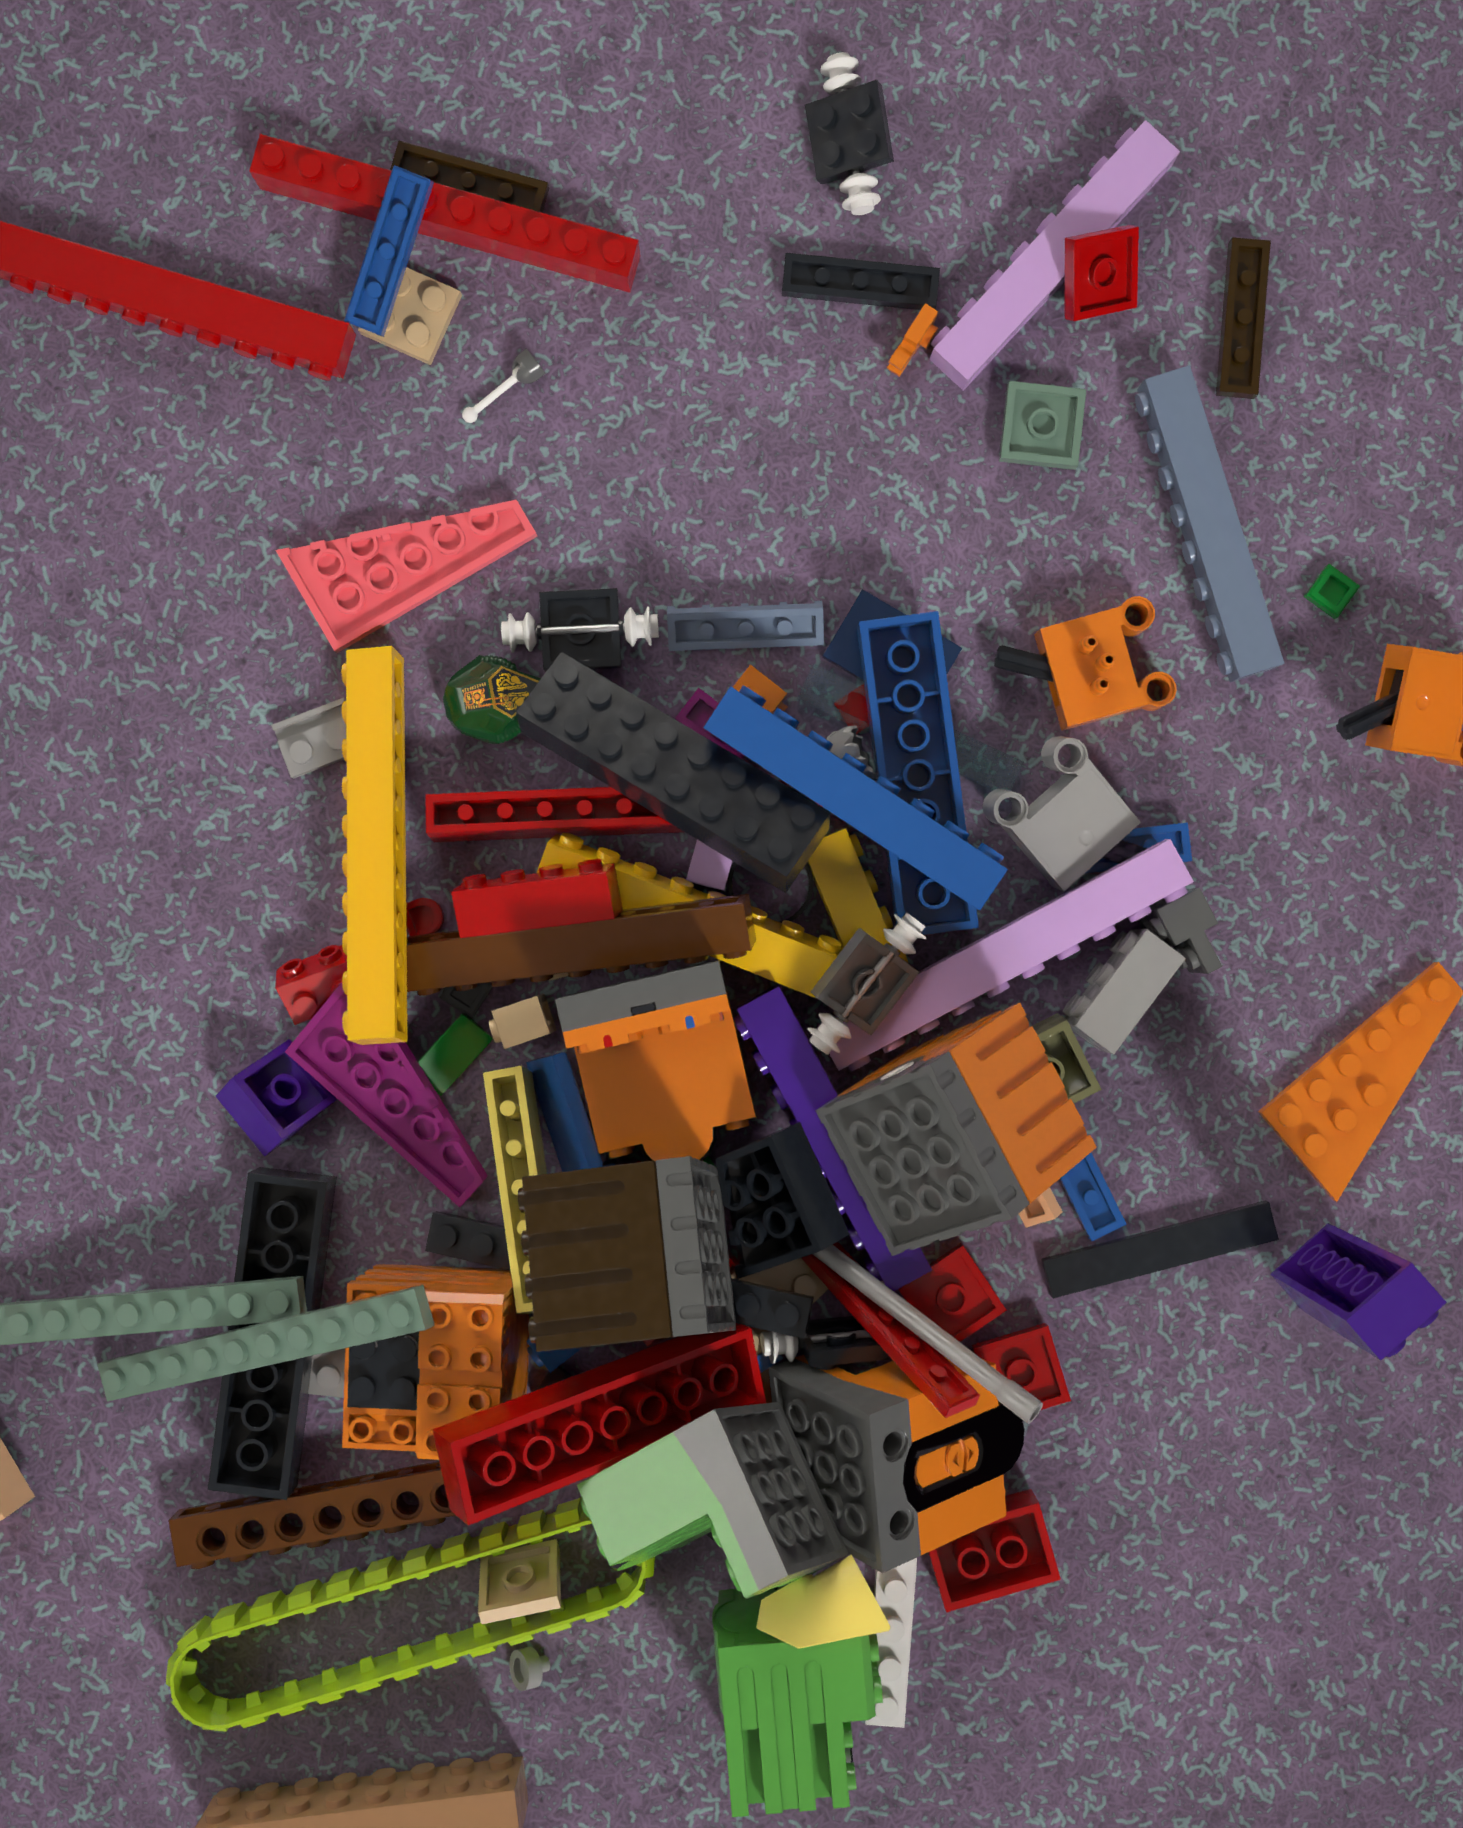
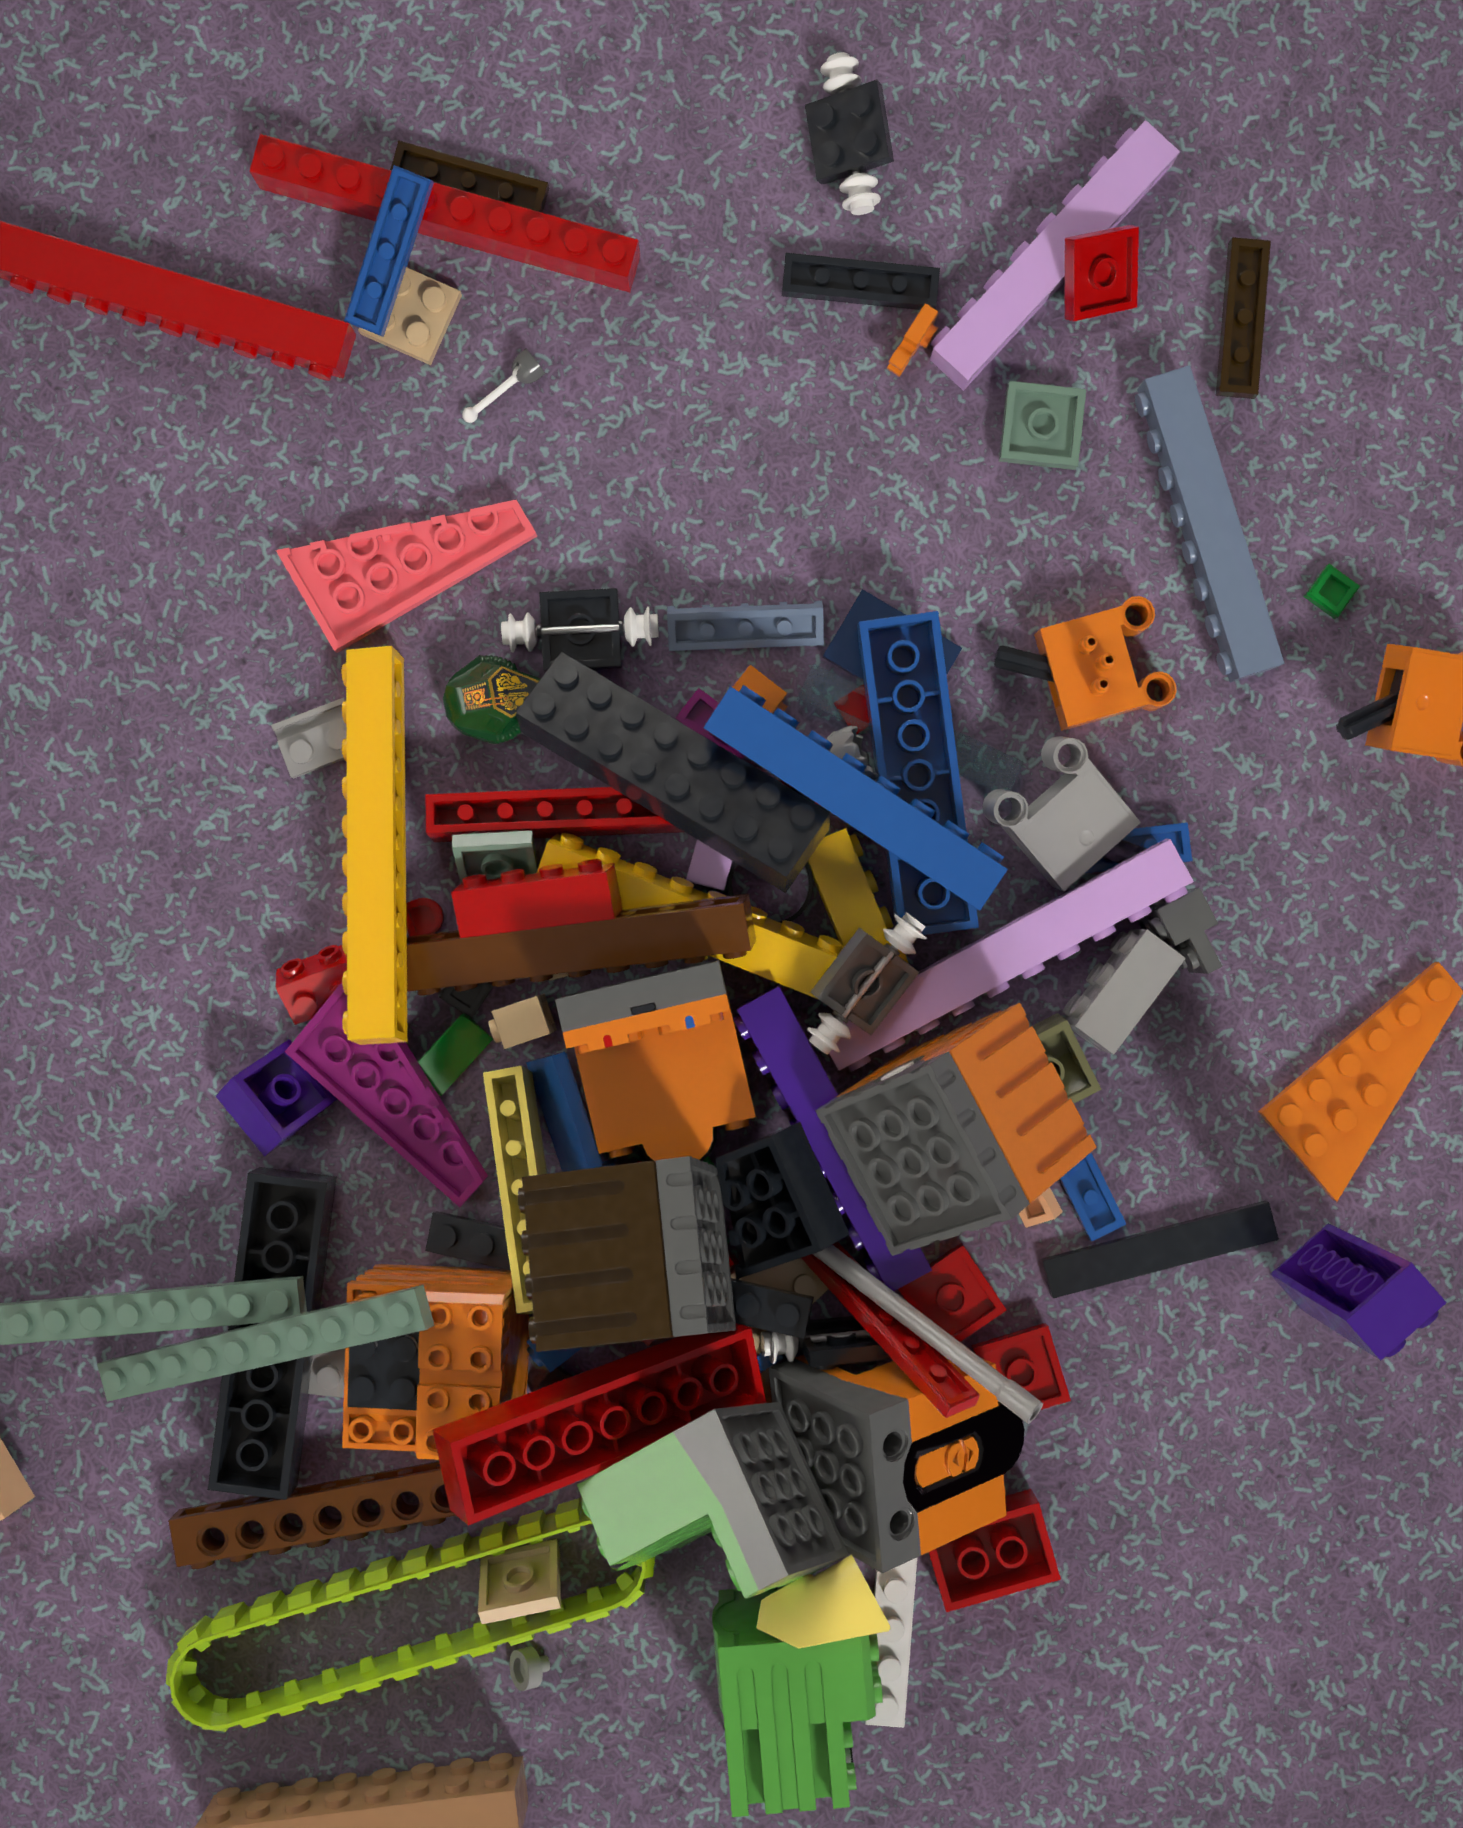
(494, 853): none -> sand green plate

